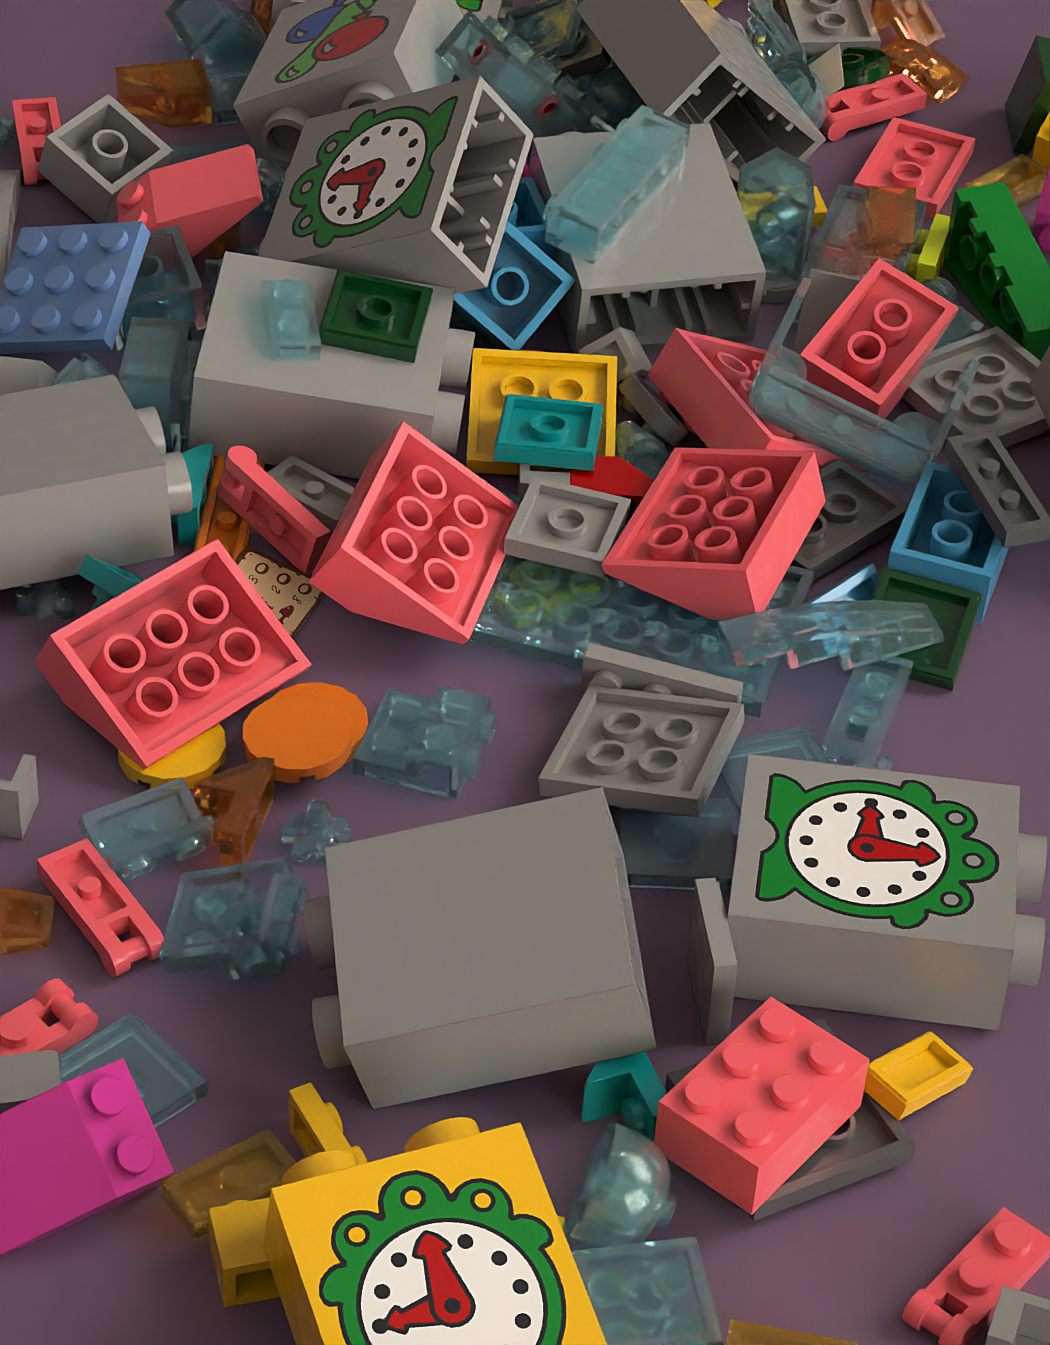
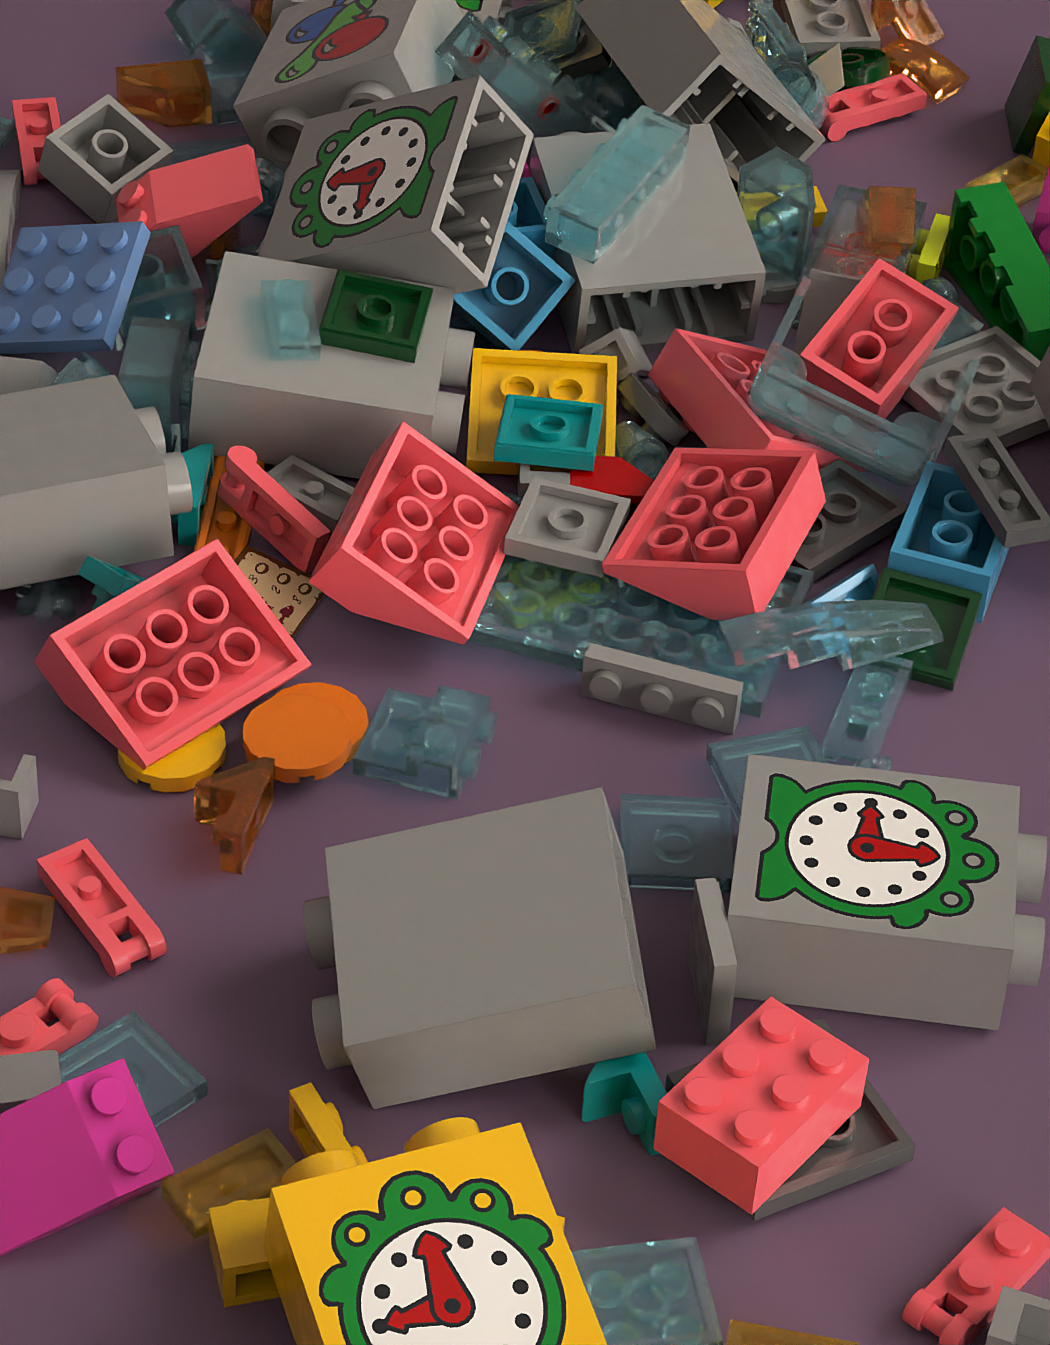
(148, 829): clear light blue bracket -> none
(235, 919): clear light blue plate -> none
(315, 831): clear light blue plant -> none
(622, 1192): clear light blue cylinder -> none
(644, 749): light grey plate -> none
(915, 1075): yellow tile -> none
(918, 159): coral plate -> none

